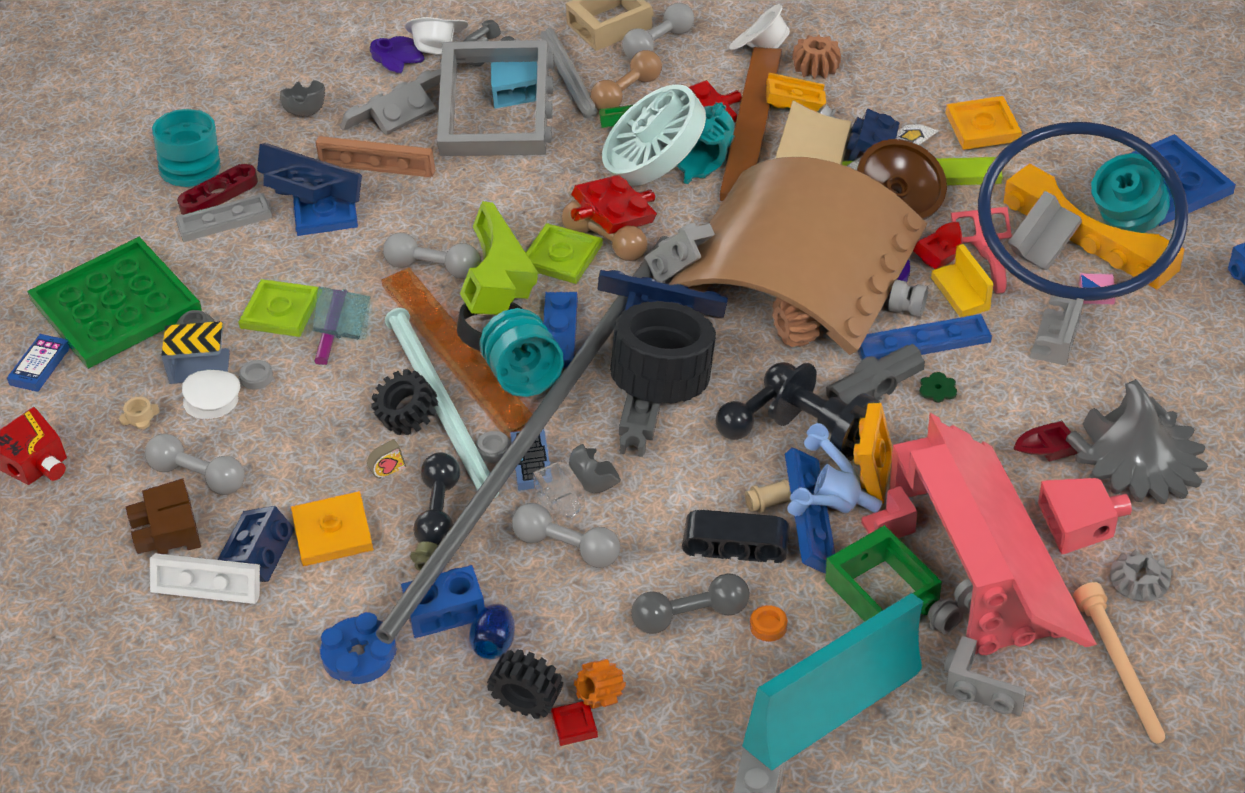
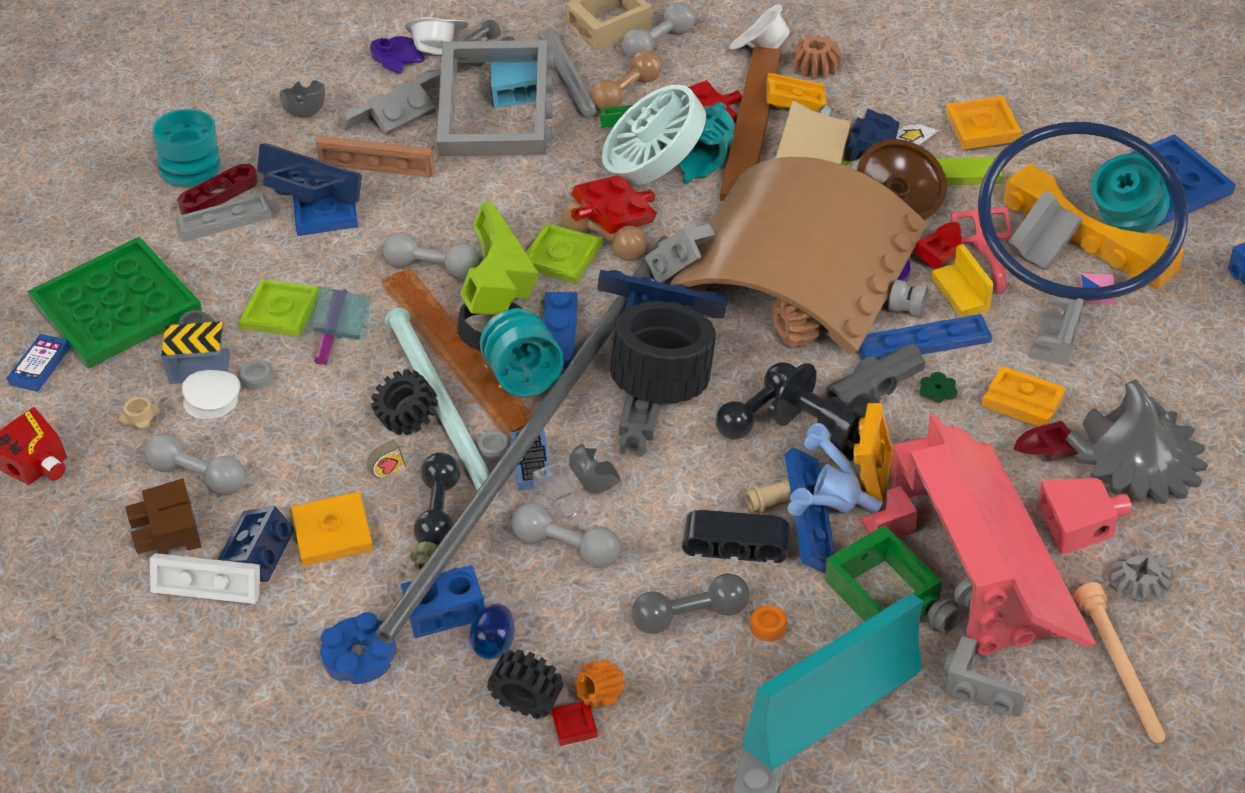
(1023, 396): none -> light orange plate

